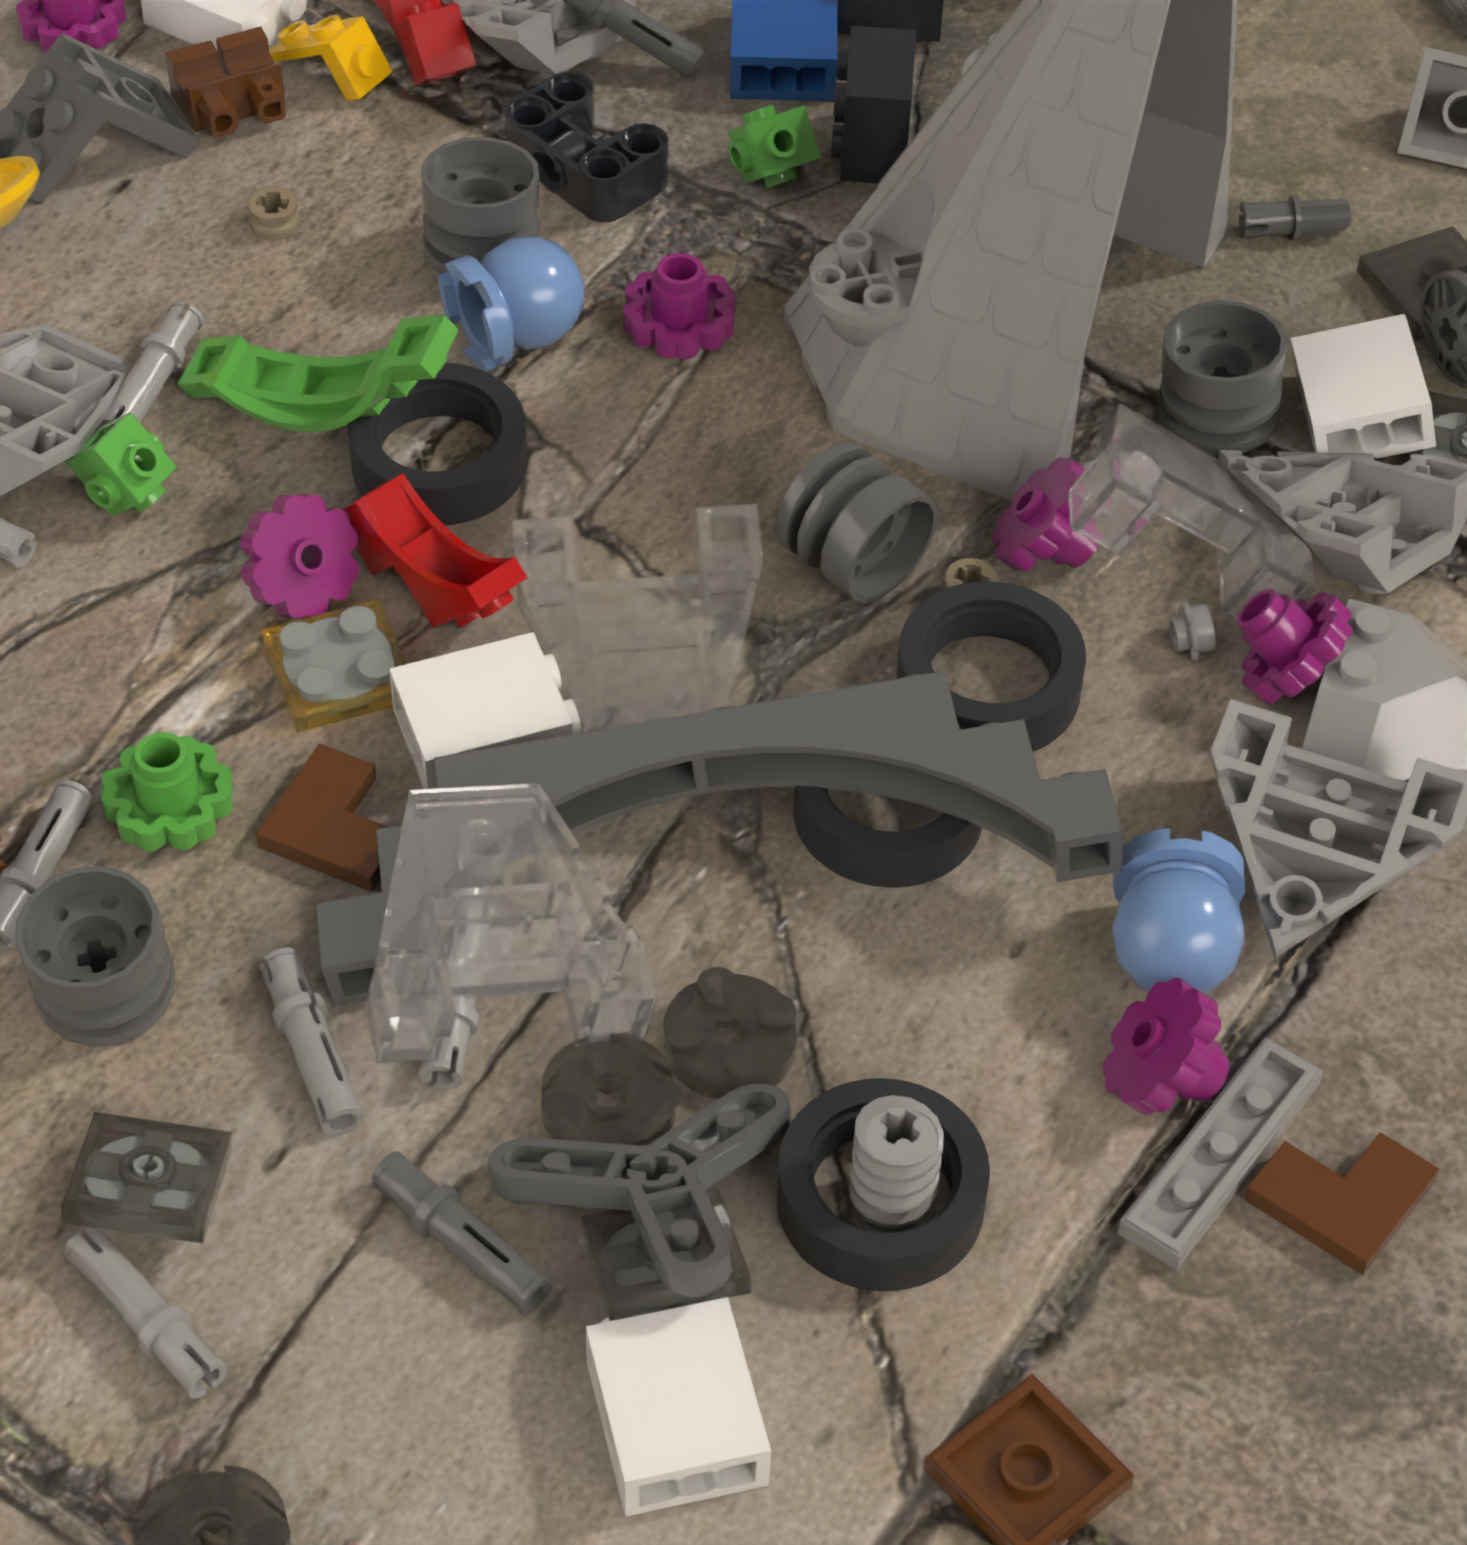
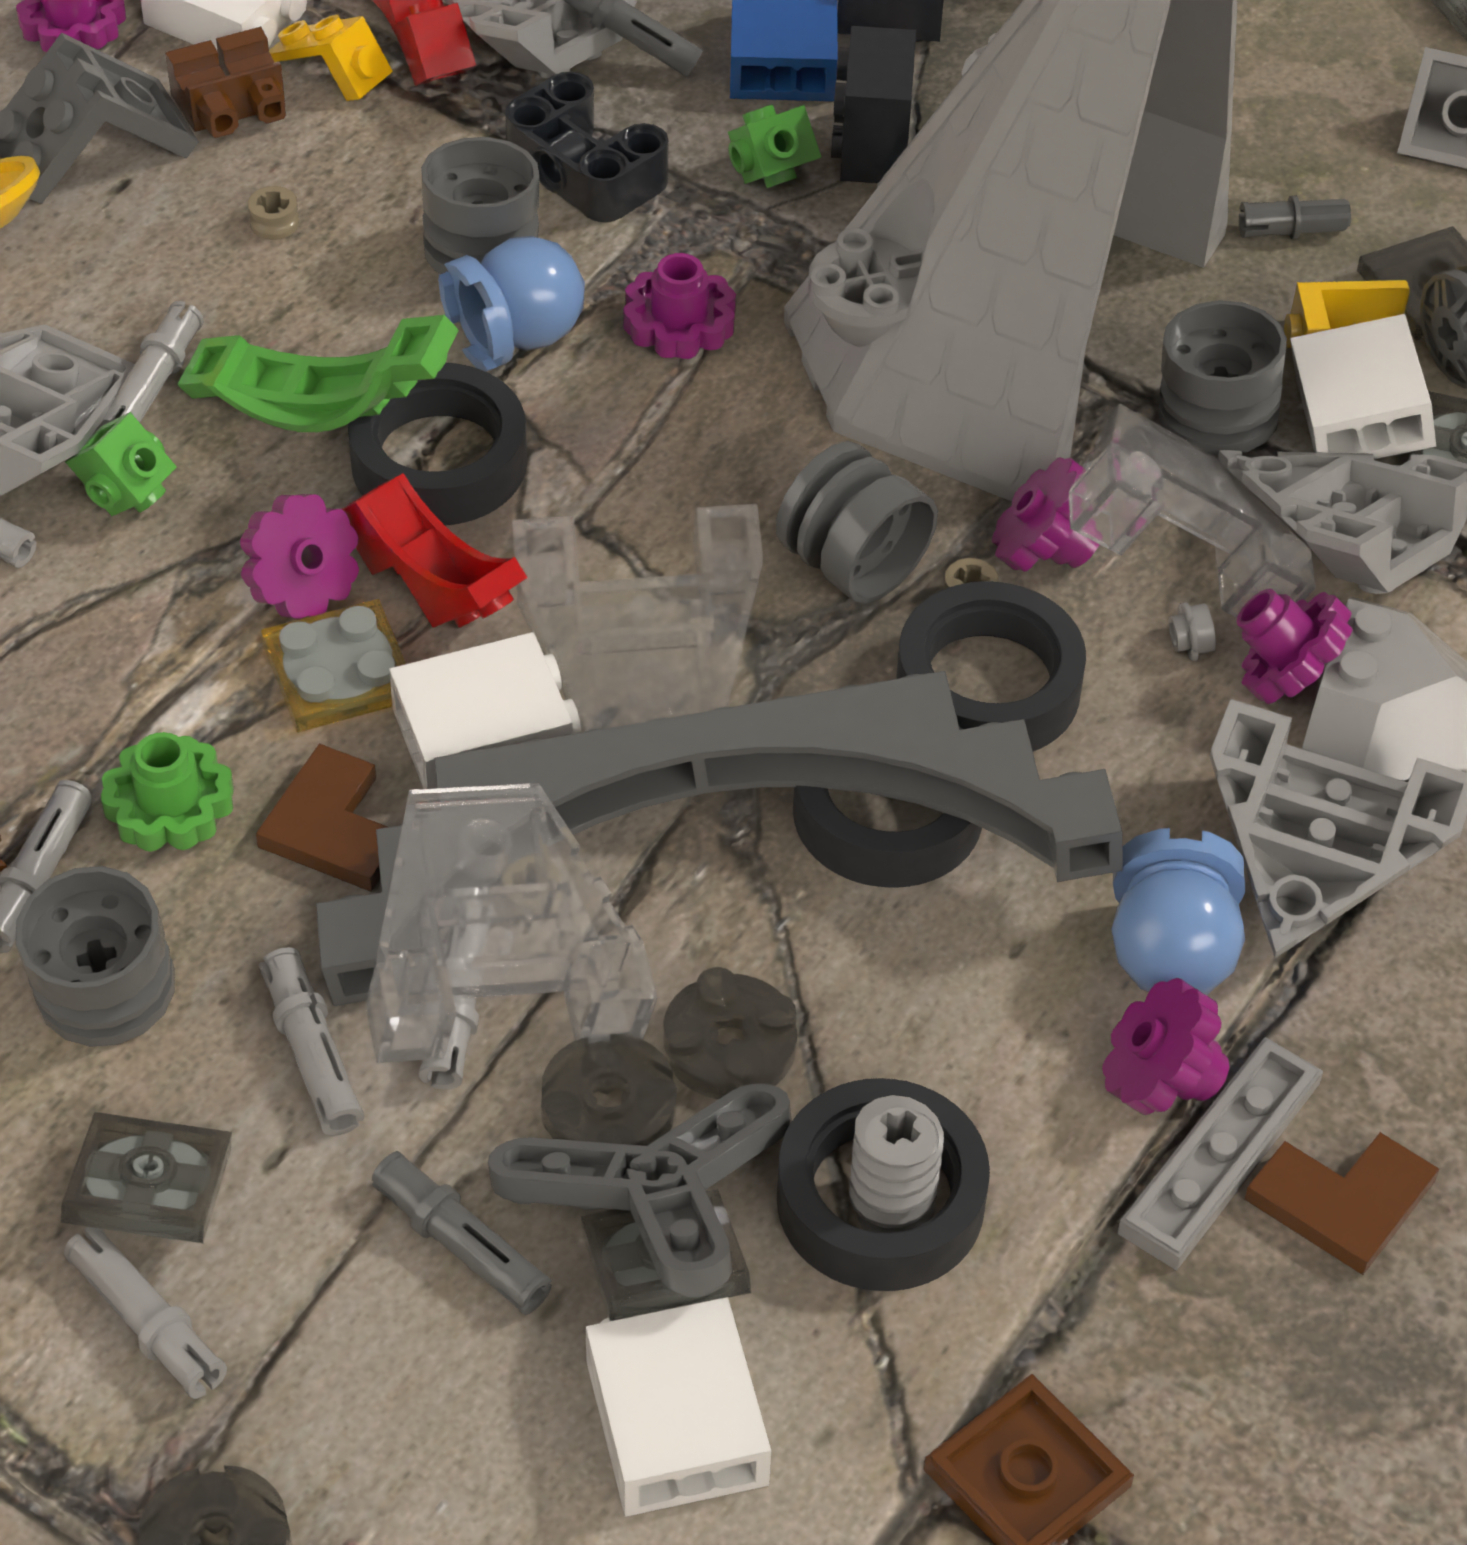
(1343, 303): none -> yellow bracket

